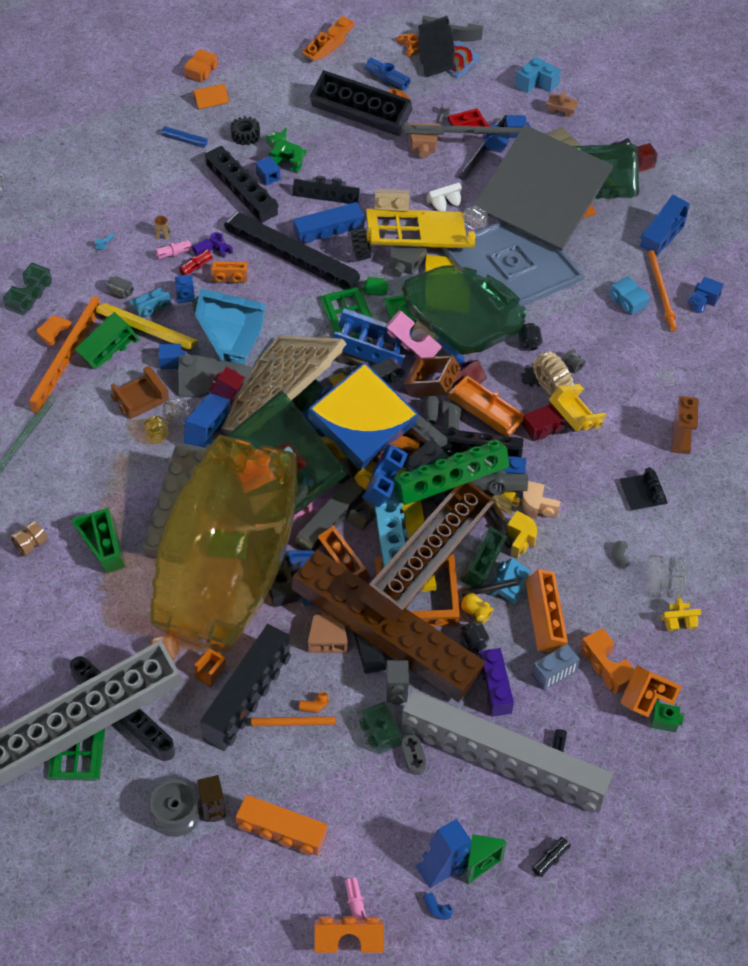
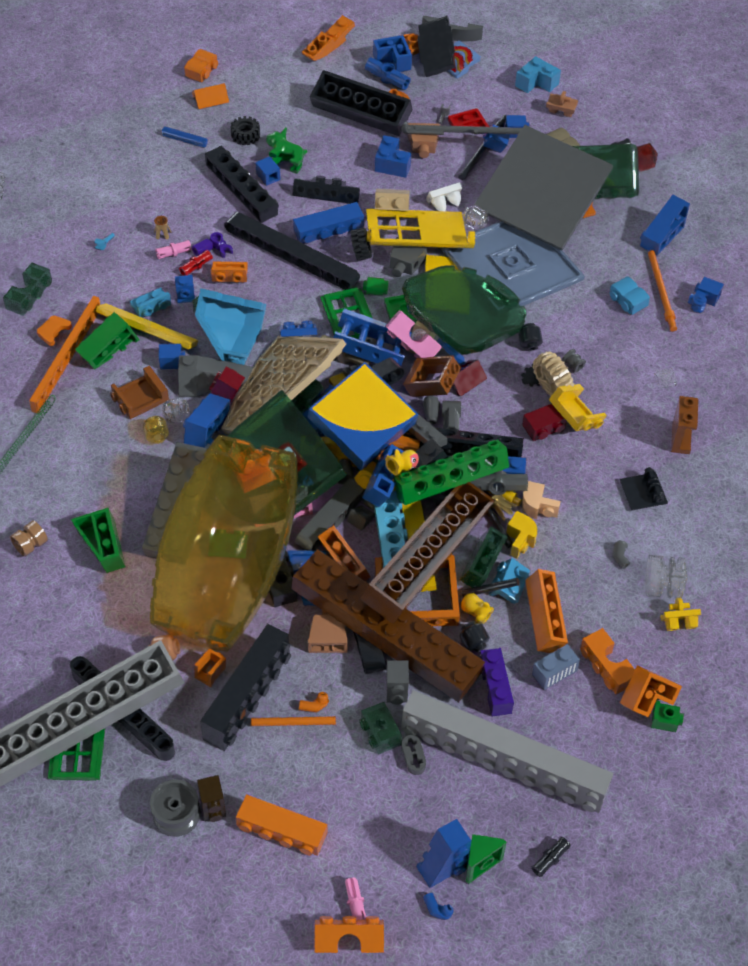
(120, 286): dark grey brick -> none
(302, 329): none -> blue tile
(391, 159): none -> blue brick
(393, 50): none -> blue brick
(404, 461): none -> yellow animal
(486, 406): orange container -> none
(559, 739): black piece -> none

